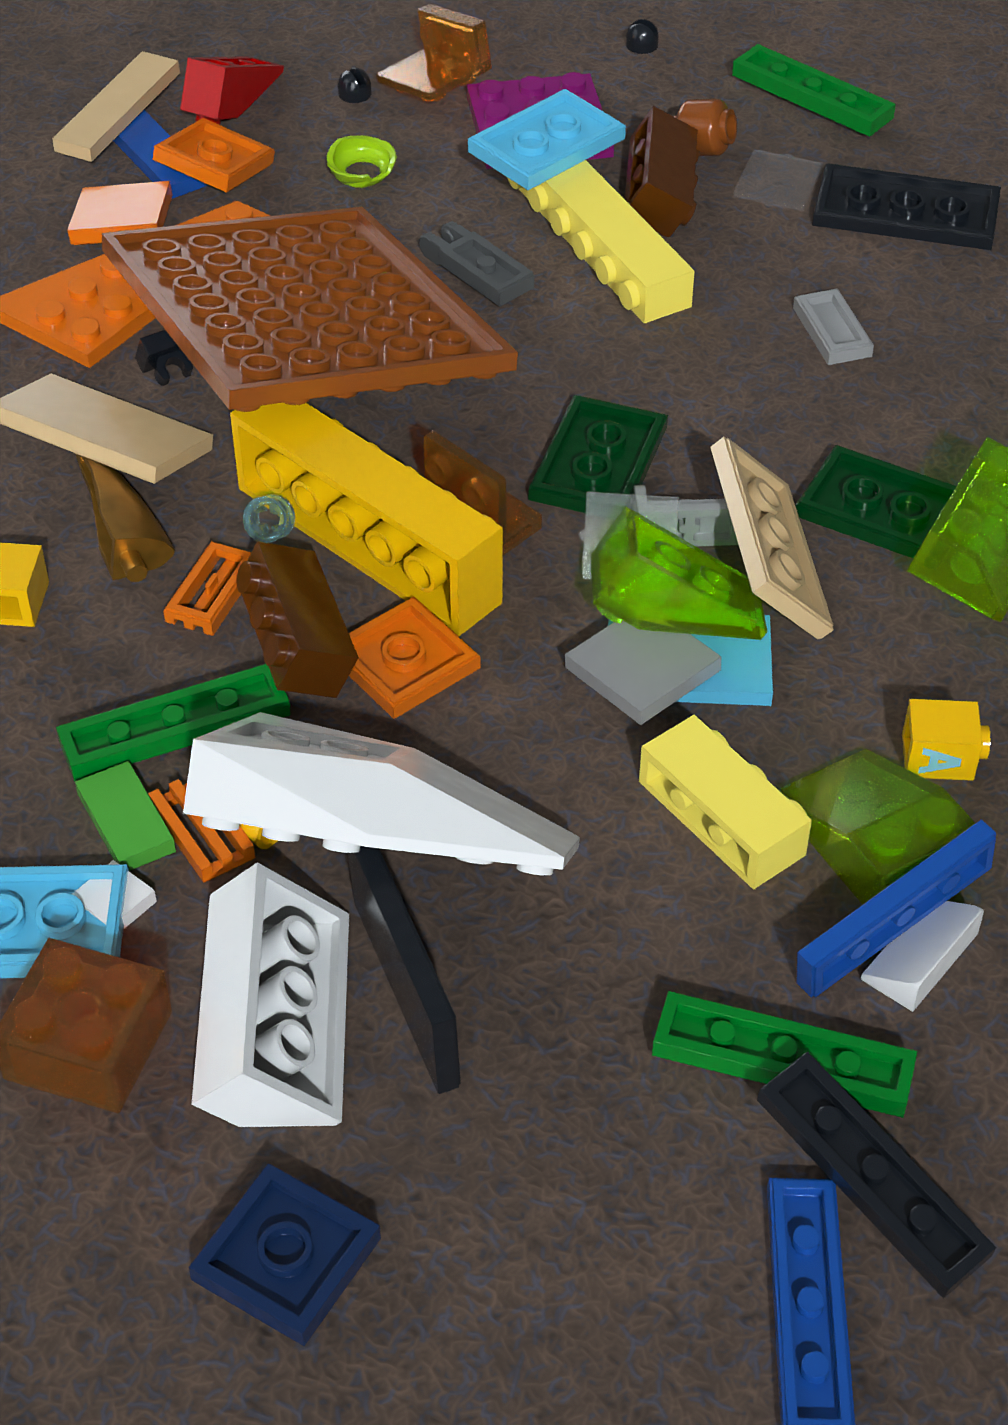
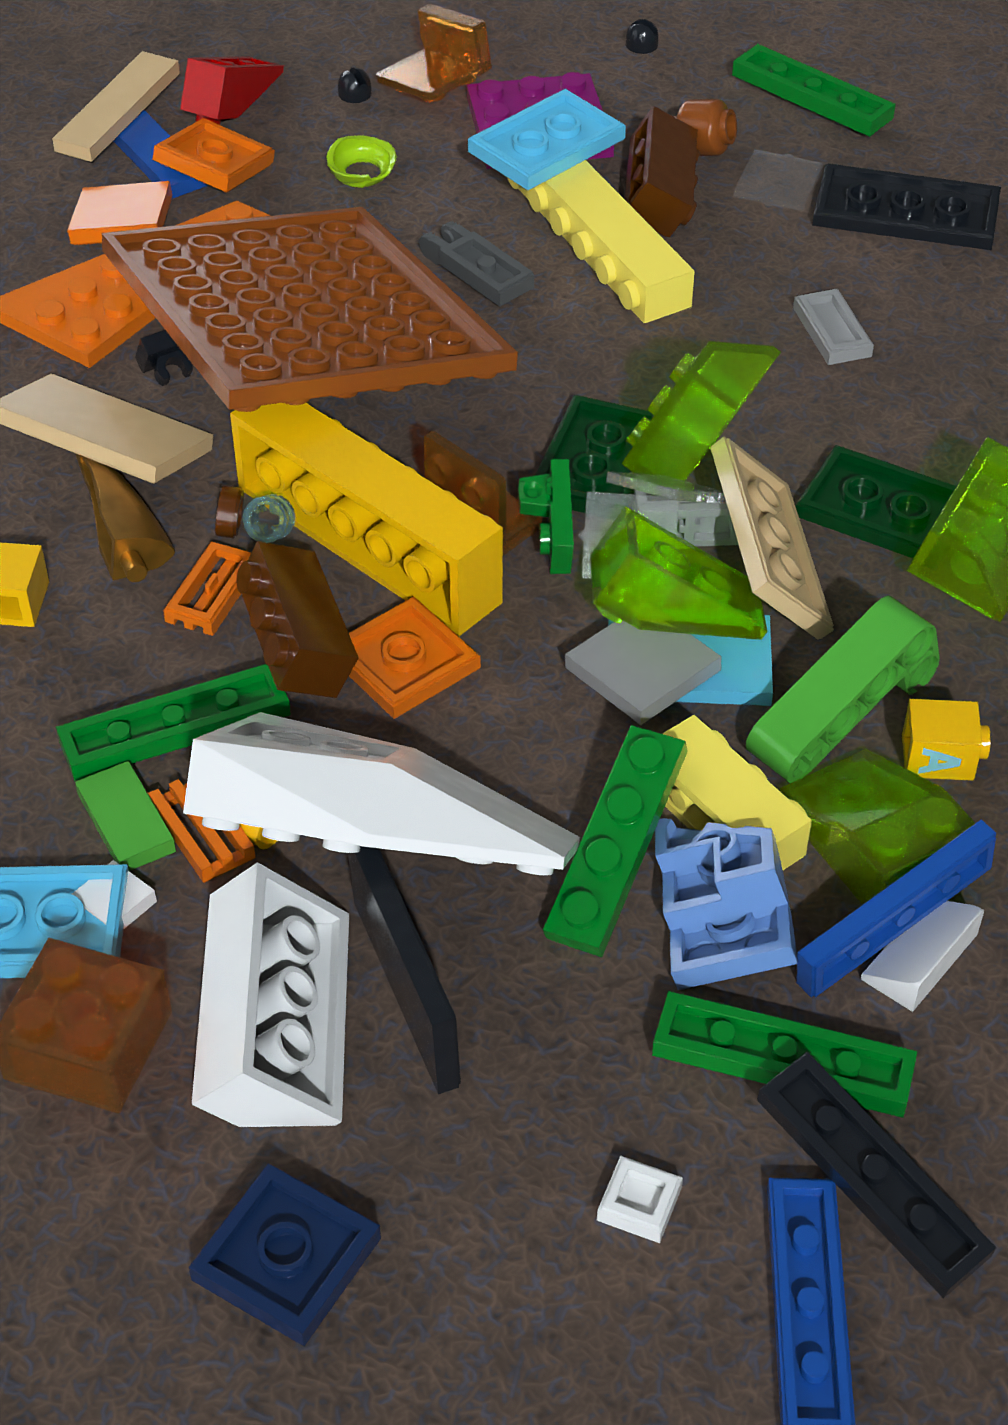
(229, 511): none -> reddish brown tile
(551, 497): none -> green hinge
(615, 841): none -> green plate
(639, 1199): none -> white tile
(667, 487): none -> clear piece
(697, 408): none -> clear neon green slope
(723, 902): none -> medium blue slope
(878, 652): none -> bright green beam

